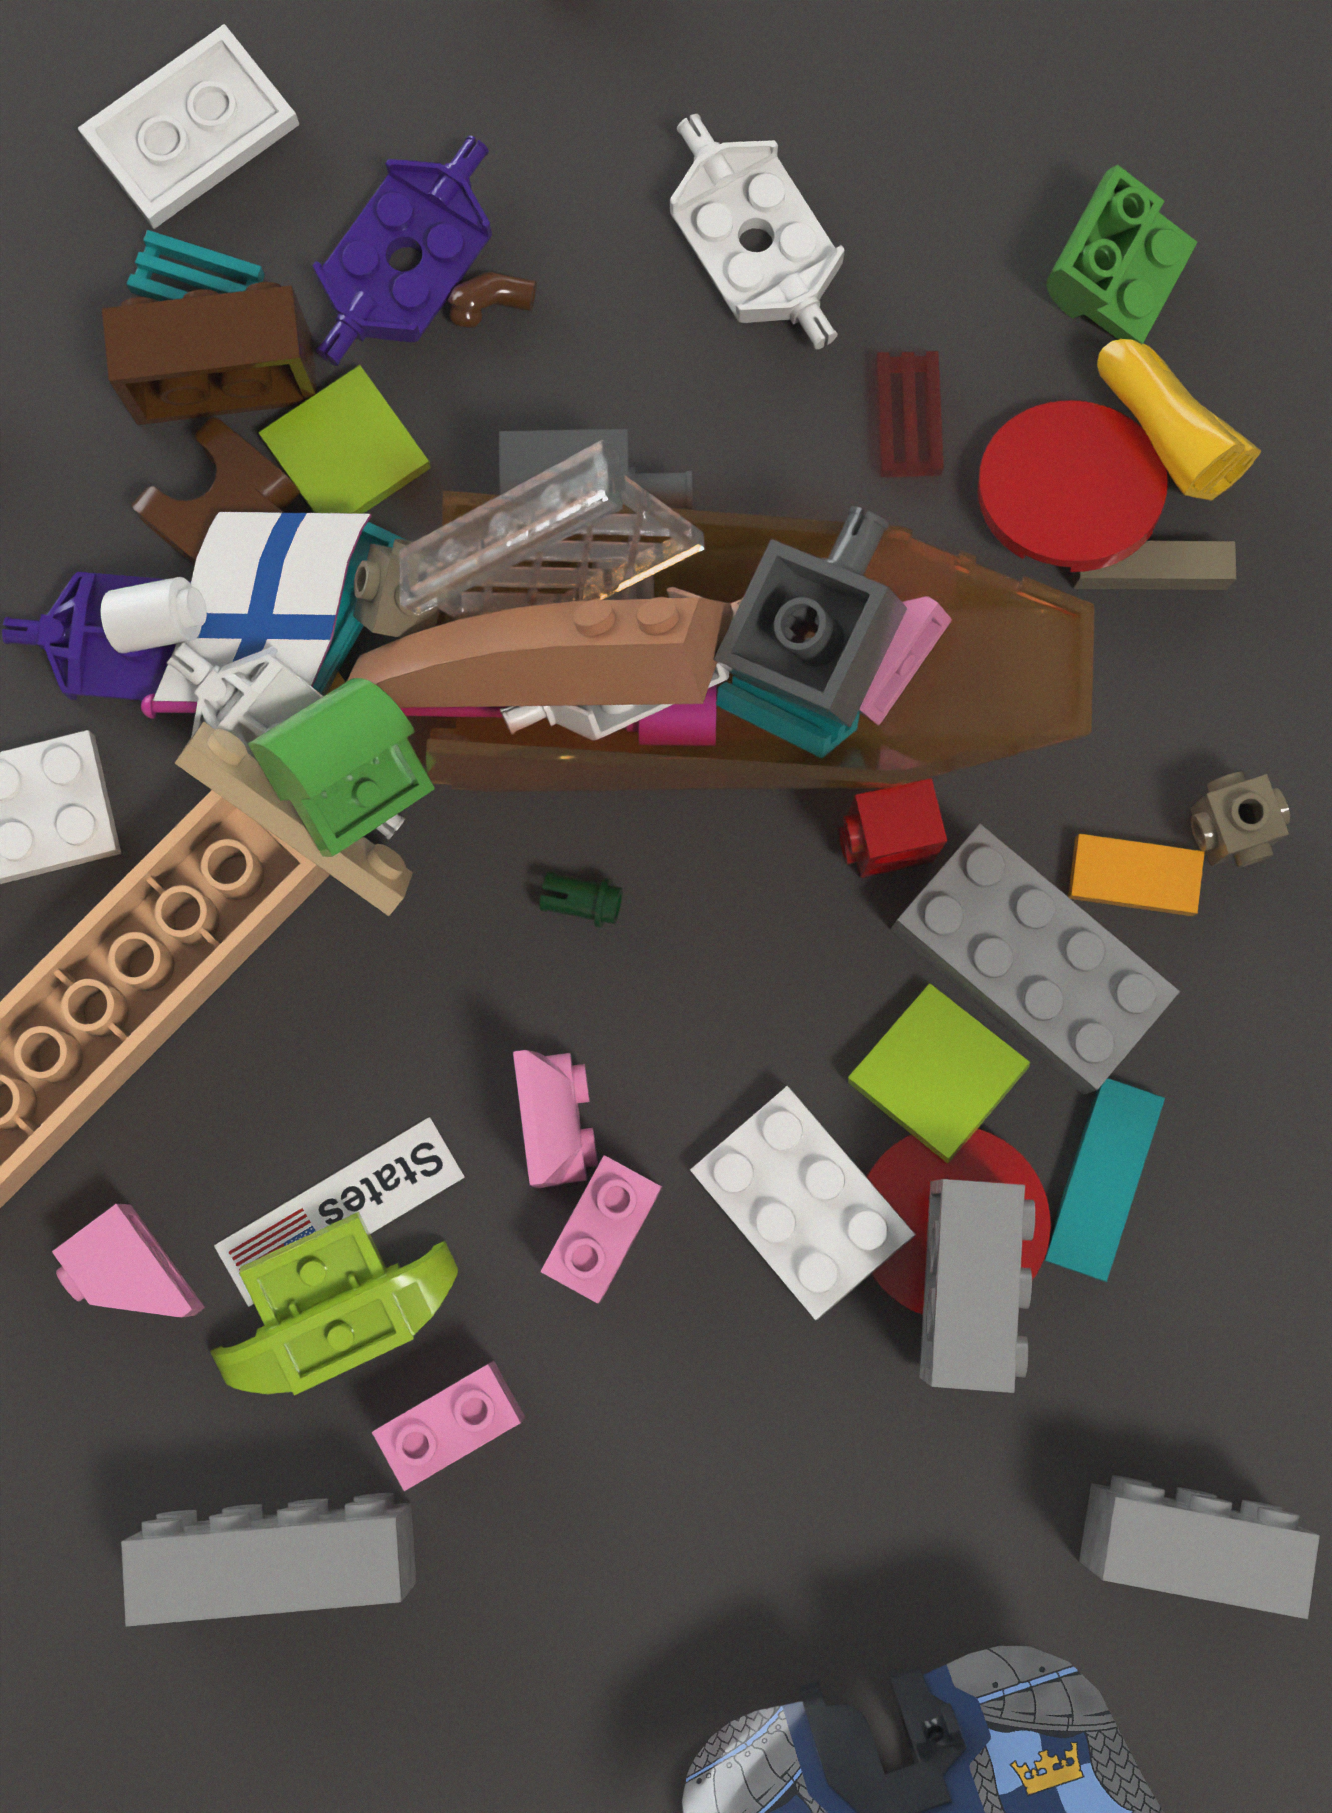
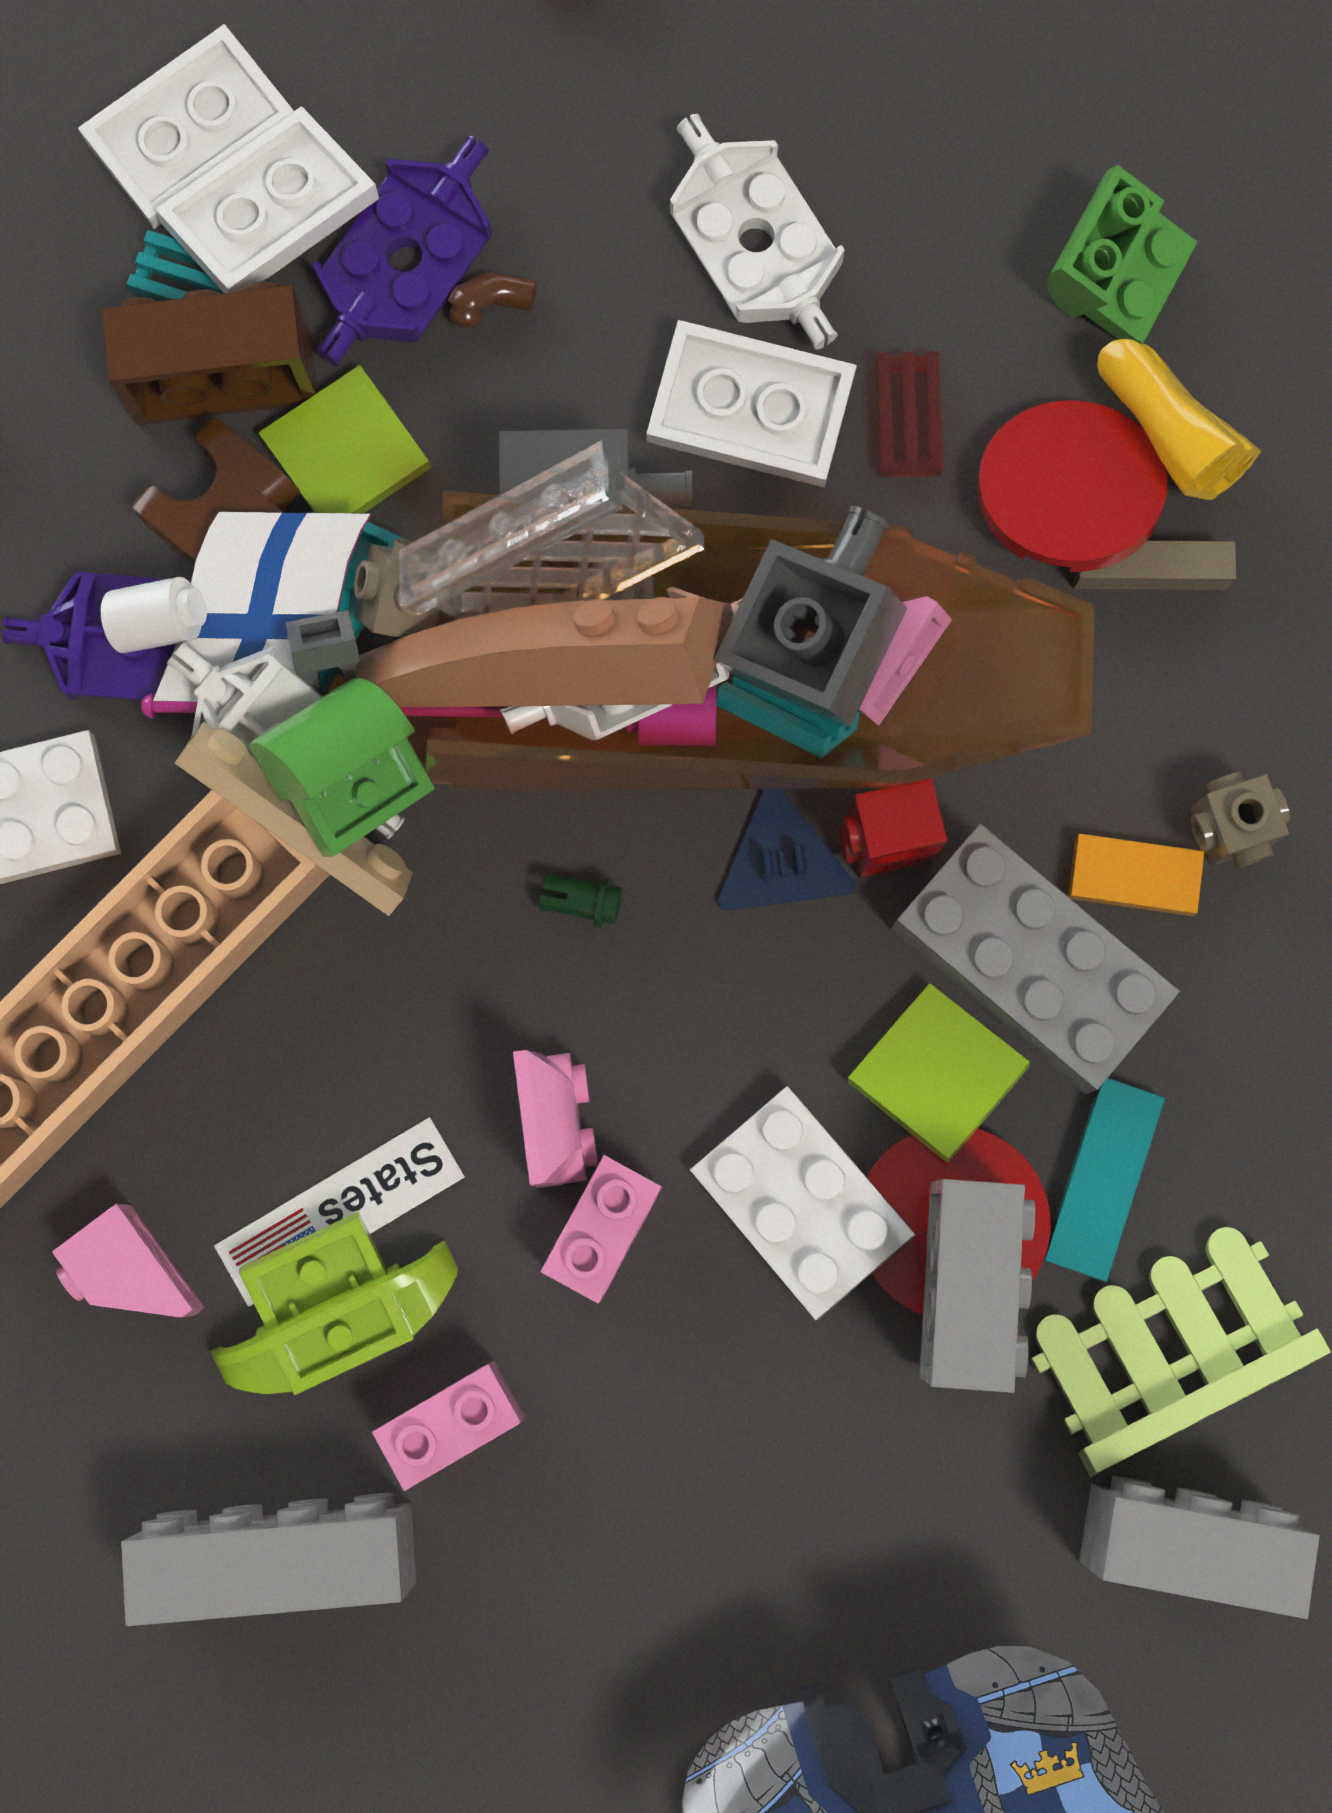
(267, 203): none -> white plate
(323, 644): none -> dark grey tile
(751, 403): none -> white plate
(781, 860): none -> dark blue piece
(1208, 1348): none -> yellowish green fence

